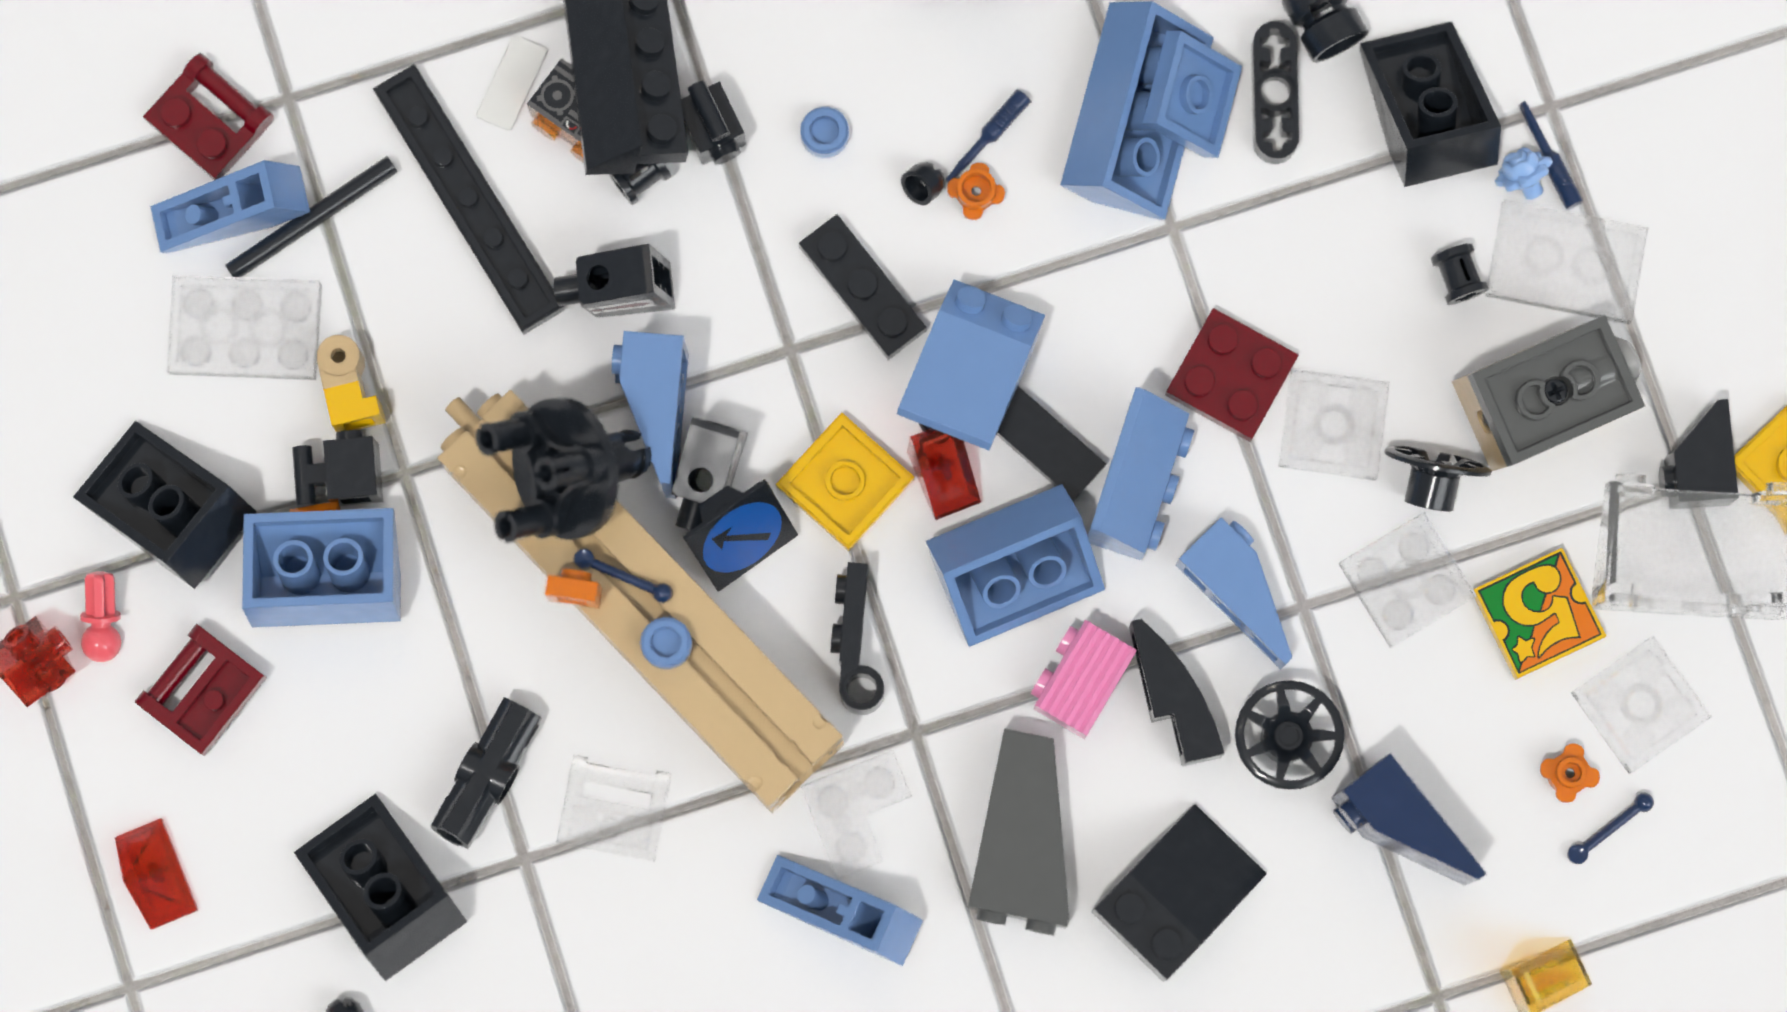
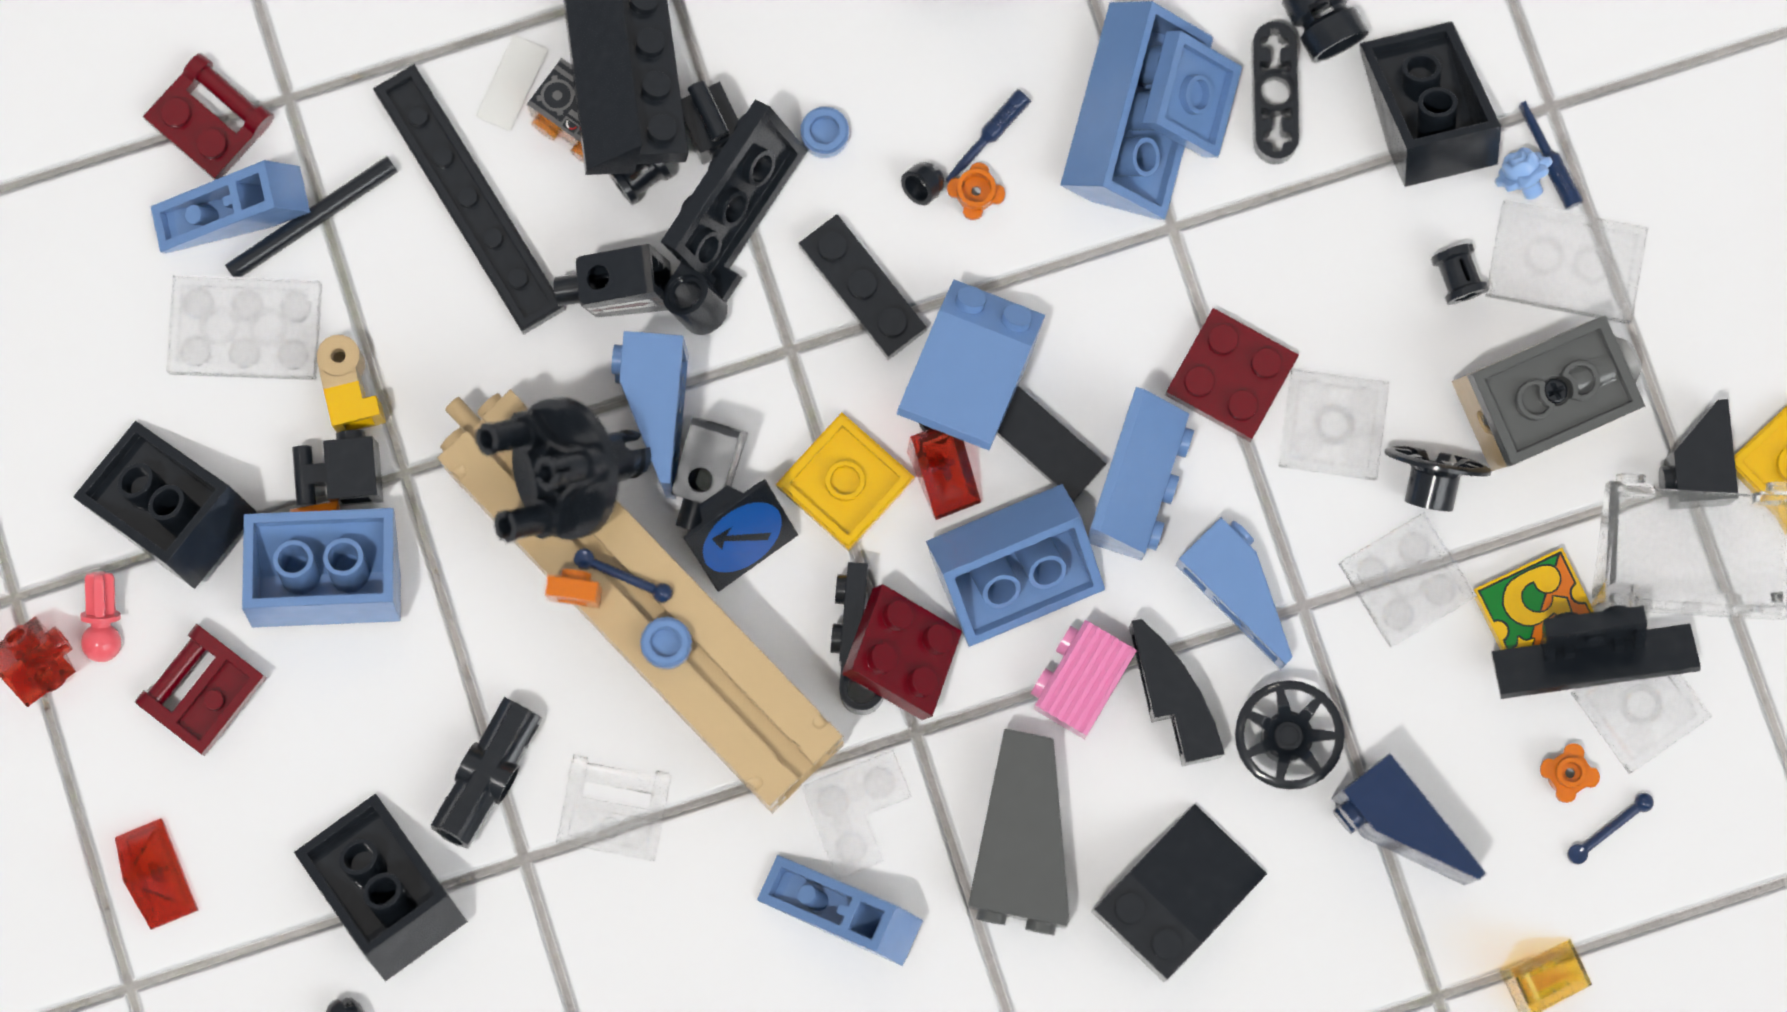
(724, 215): none -> black hinge
(902, 652): none -> dark red plate
(1595, 652): none -> black bracket

